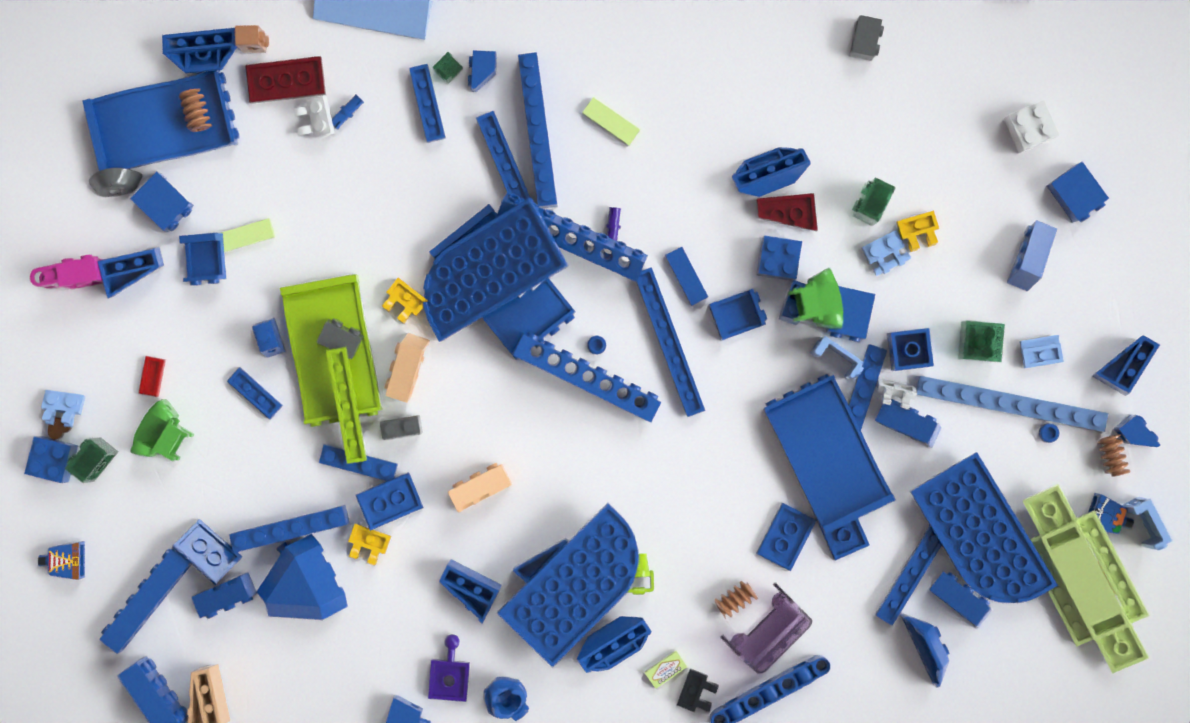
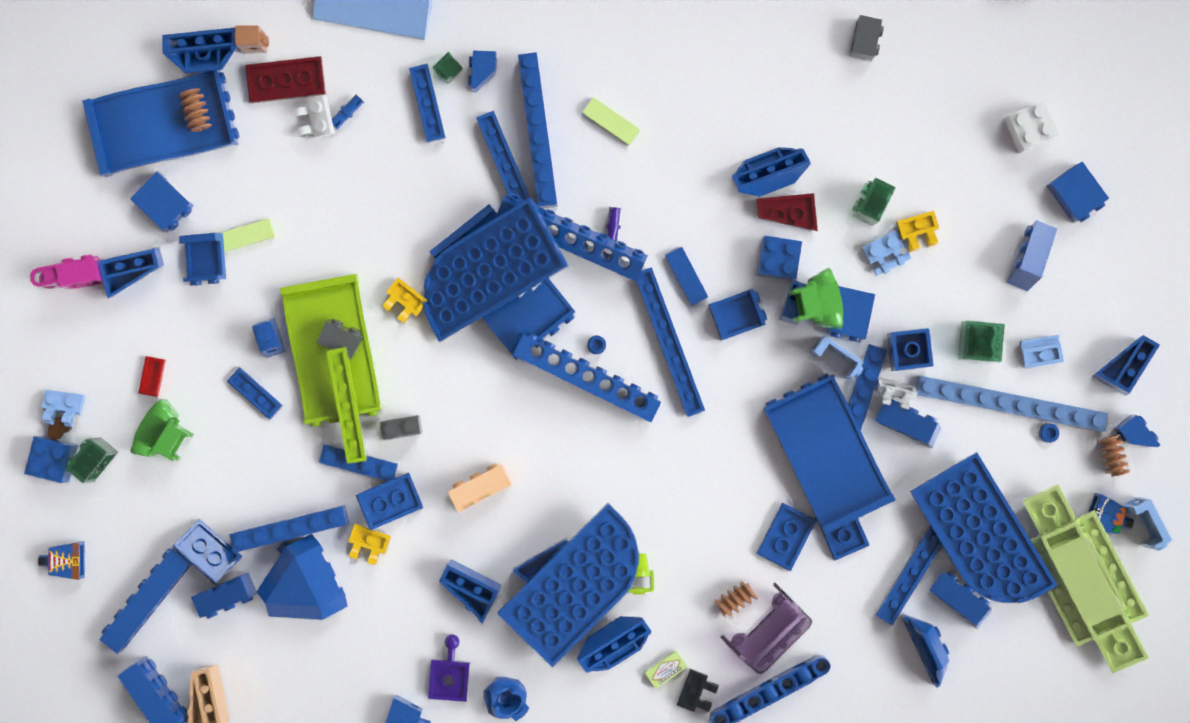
(120, 178): dark grey piece -> none
(406, 367): light nougat wedge -> none

